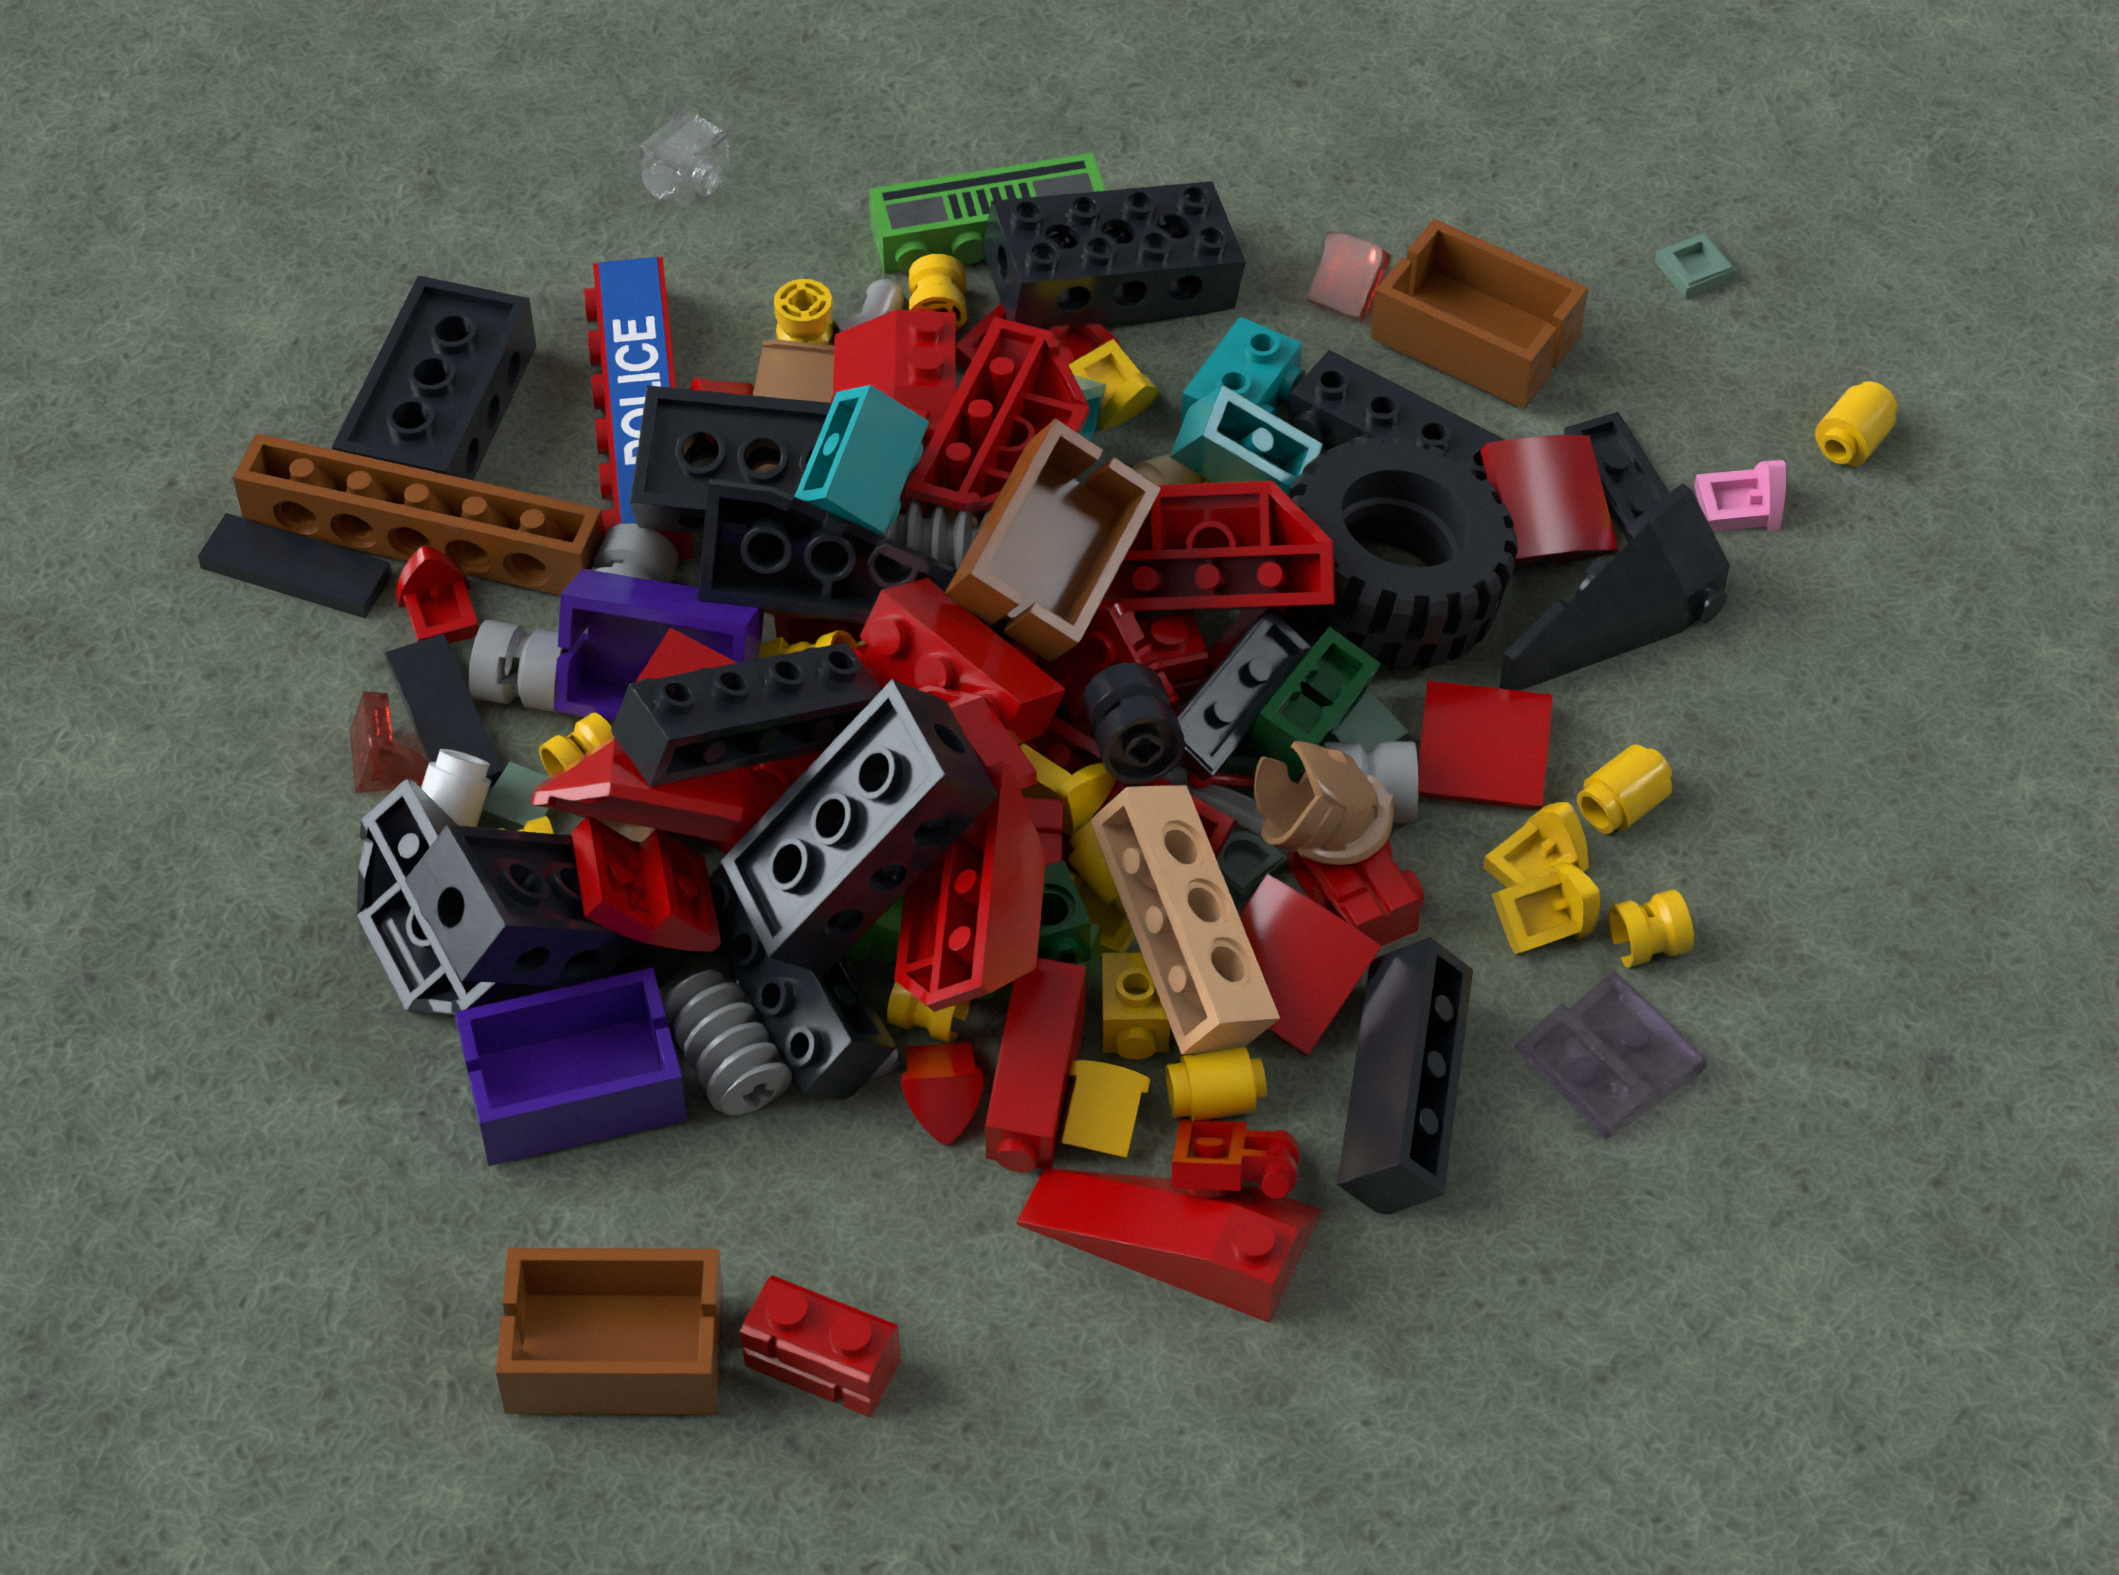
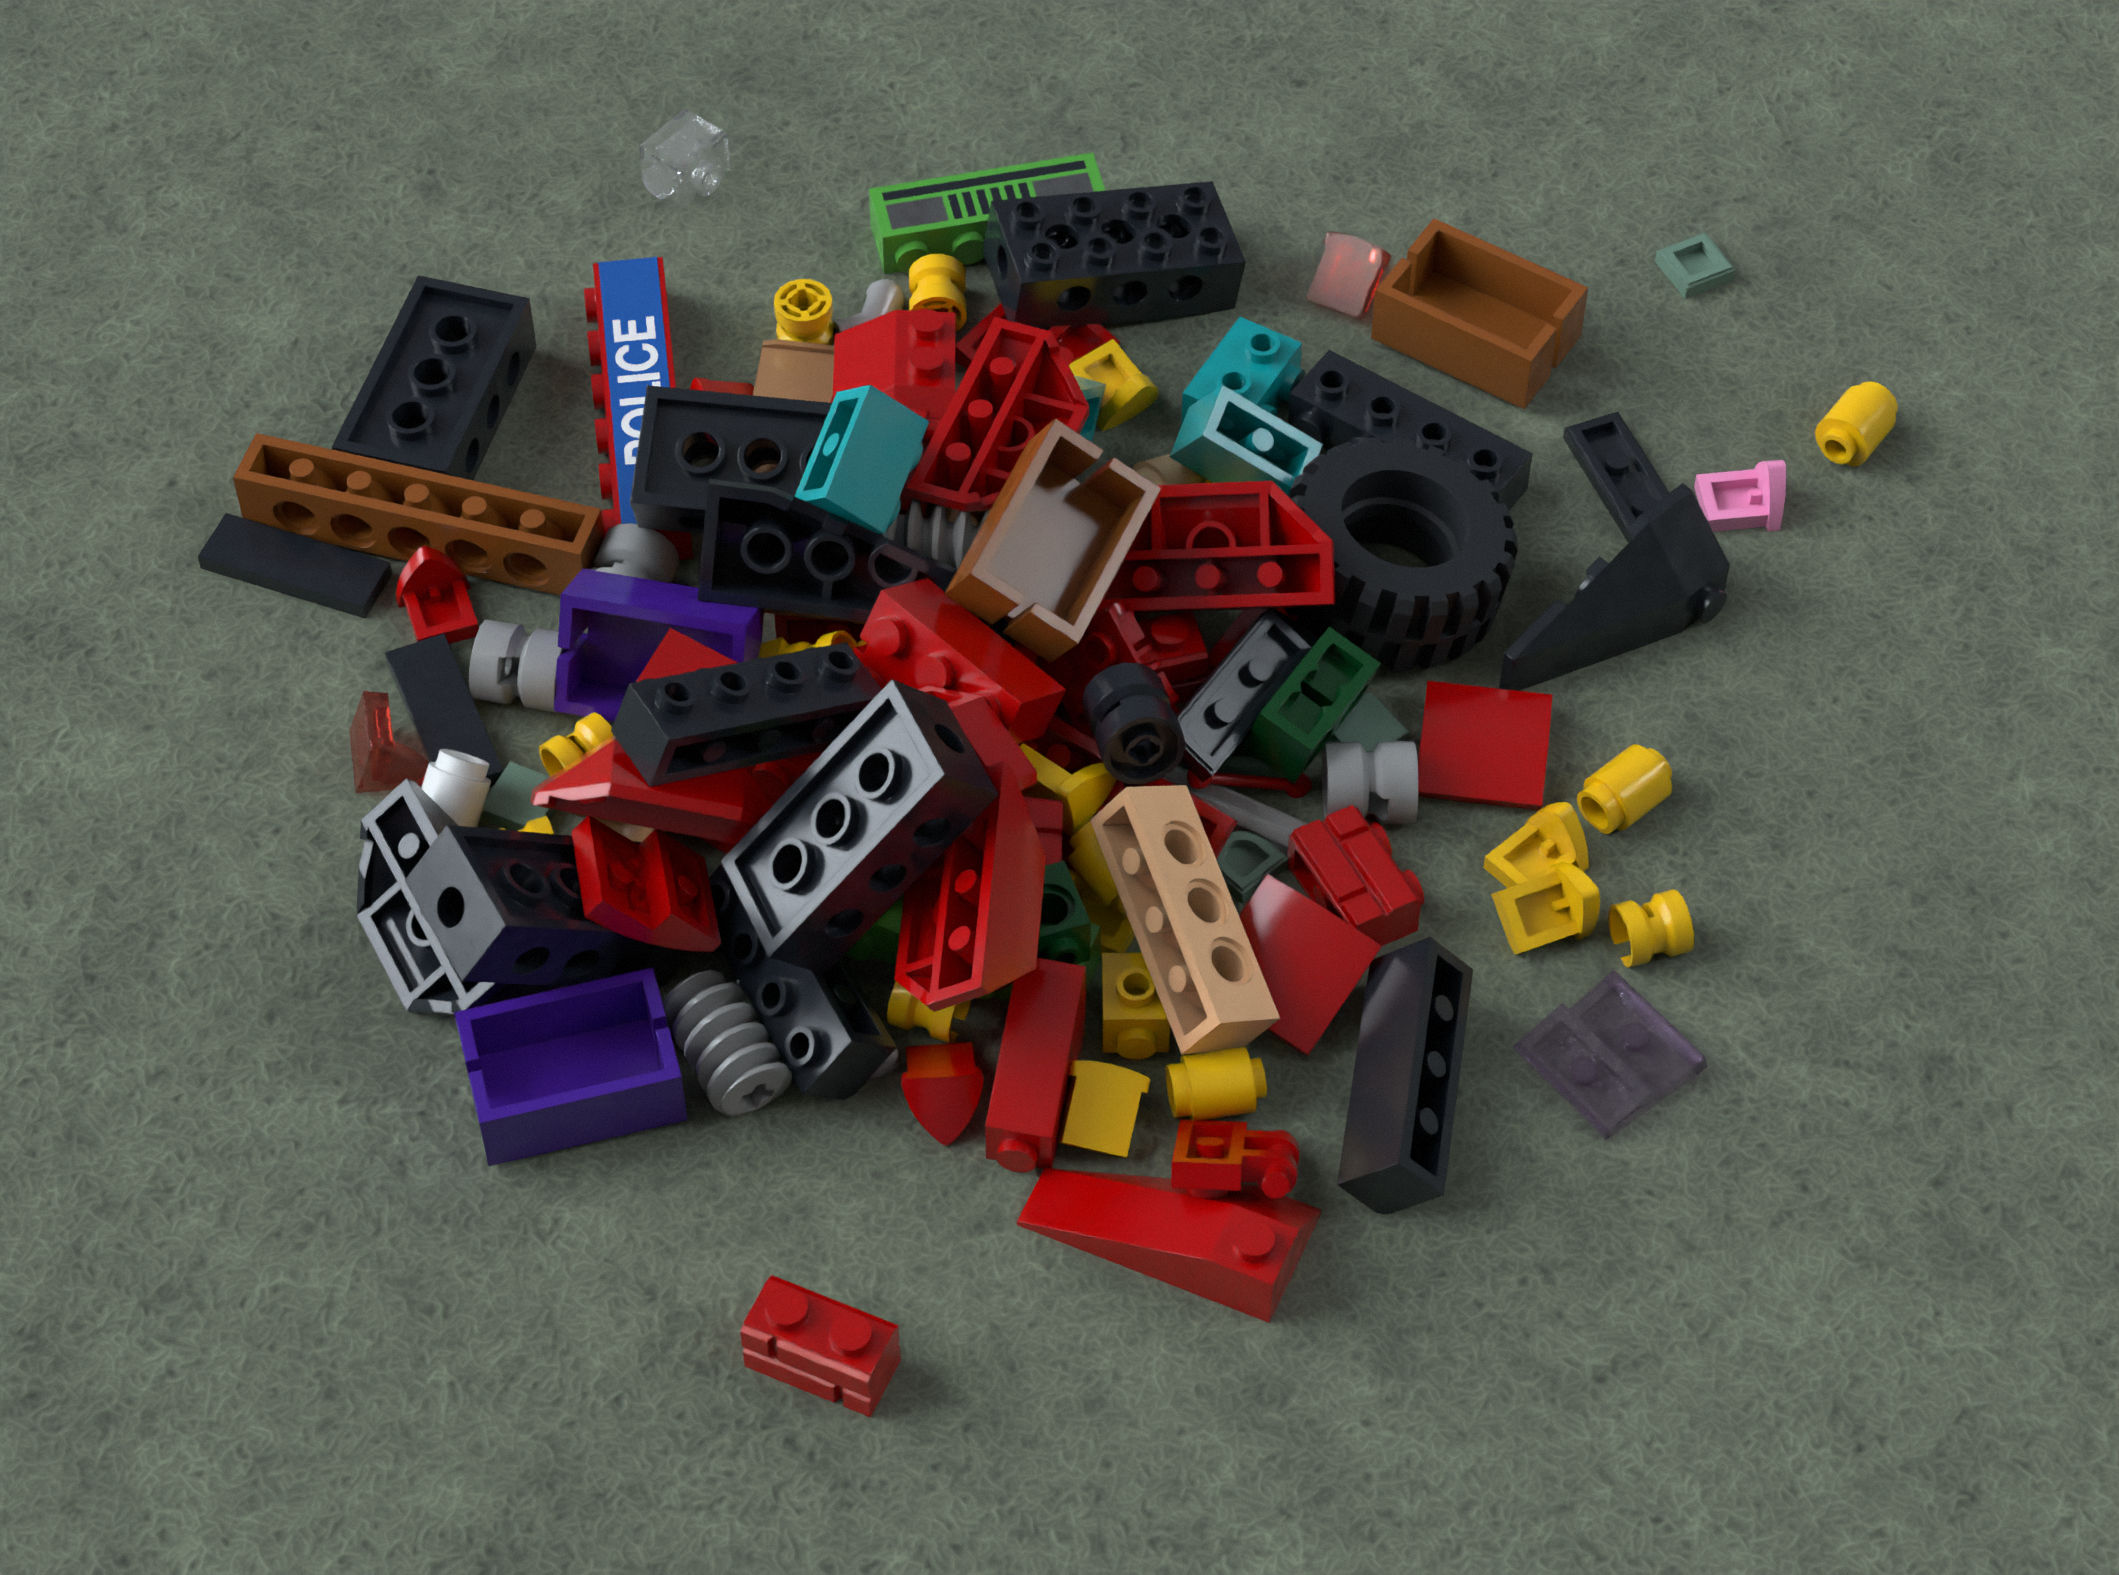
(610, 1331): dark orange piece -> none
(1331, 814): medium nougat helmet -> none
(1551, 496): red slope -> none

